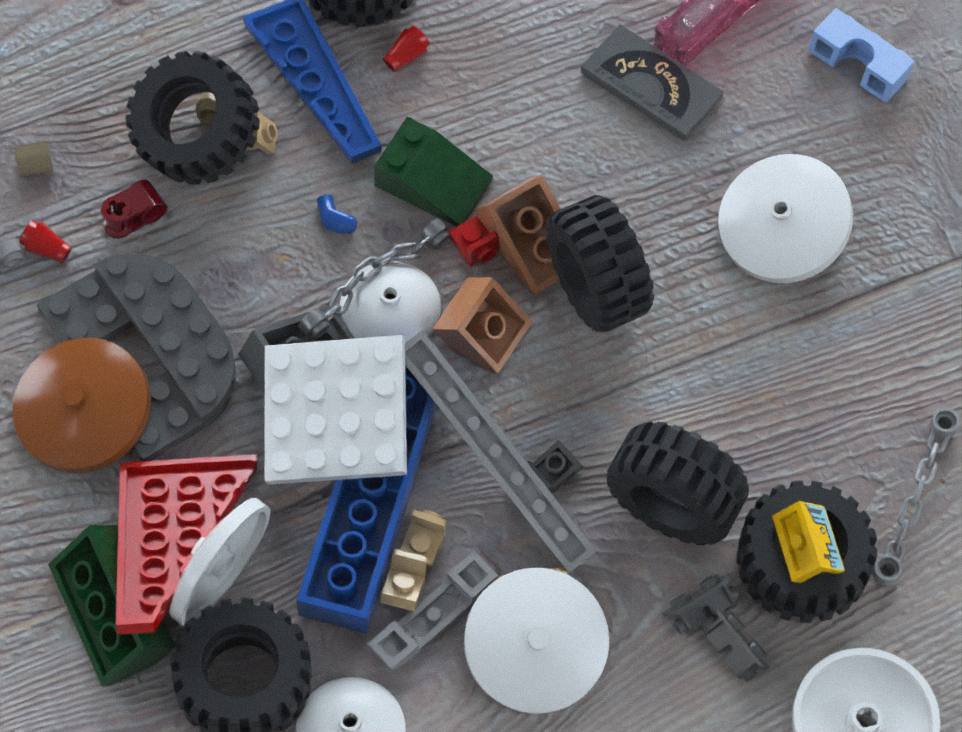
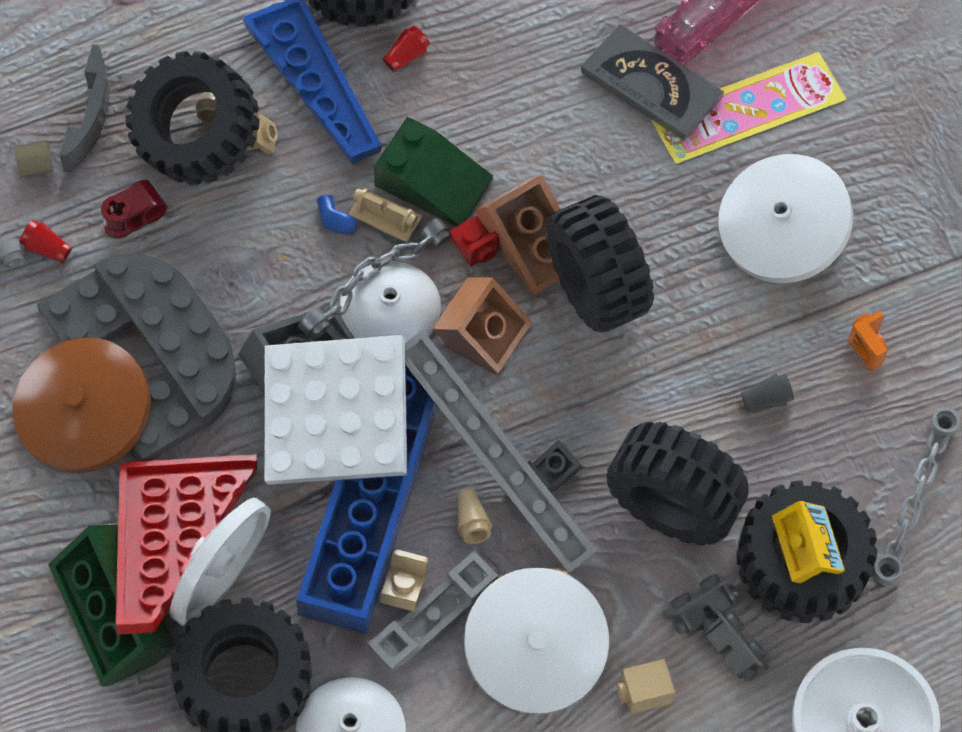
(78, 141): none -> dark grey slope
(384, 214): none -> tan hinge
(425, 535): tan bracket -> none
(473, 521): none -> tan cone
(646, 686): none -> tan brick
(758, 106): none -> sticker
(769, 393): none -> dark grey cone
(845, 38): light blue arch -> none
(867, 343): none -> orange bracket

